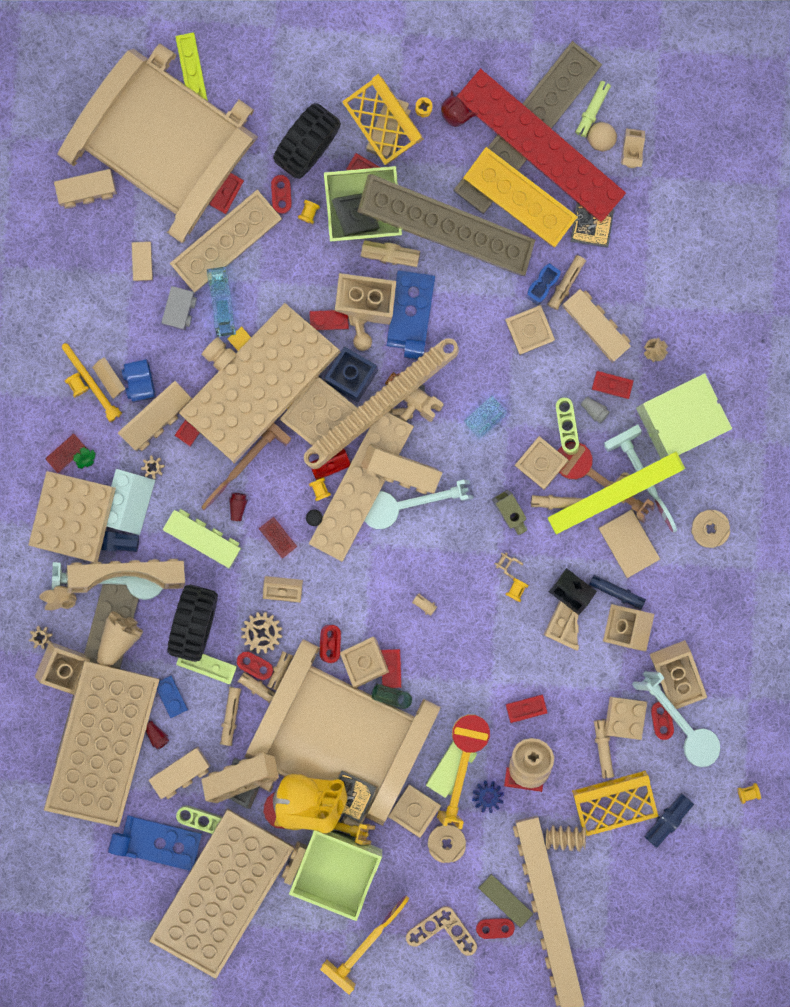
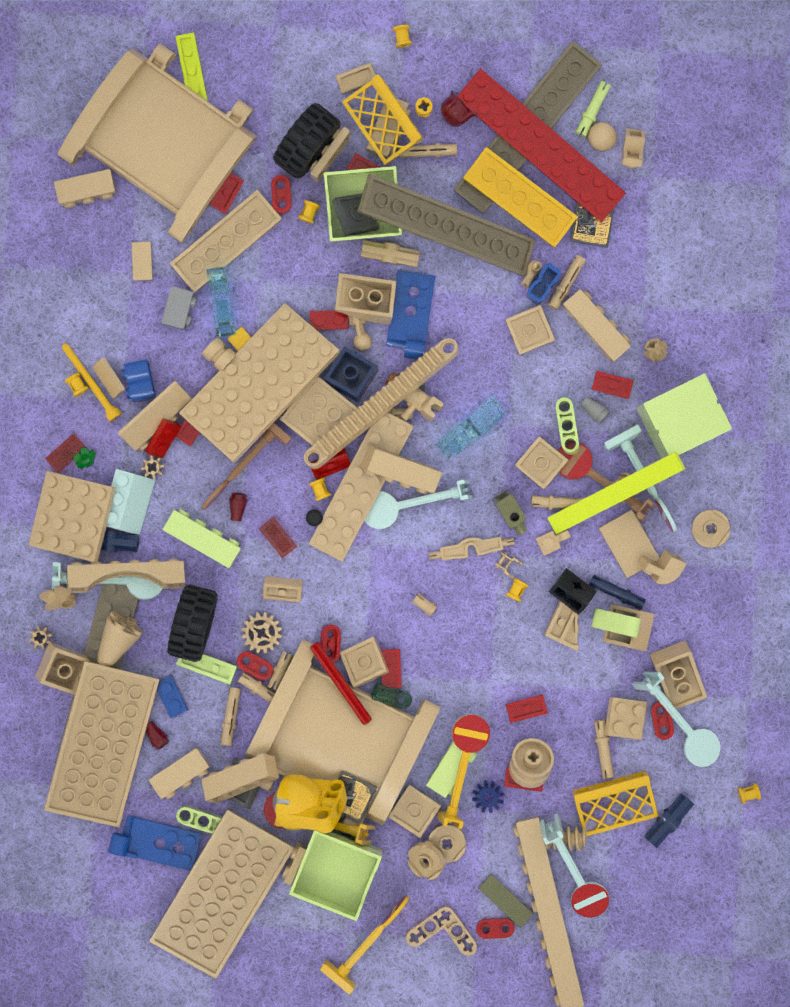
(162, 438): none -> red plate
(329, 154): none -> tan plate
(340, 683): none -> red axle
(355, 78): none -> tan tile
(402, 36): none -> yellow bush
(427, 851): none -> tan plate
(446, 150): none -> tan pin
(458, 439): none -> clear light blue hinge
(481, 547): none -> tan piece
(532, 271): none -> tan arm
(550, 542): none -> tan plate
(588, 898): none -> piece
(616, 622): none -> yellowish green beam
(666, 569): none -> tan brick

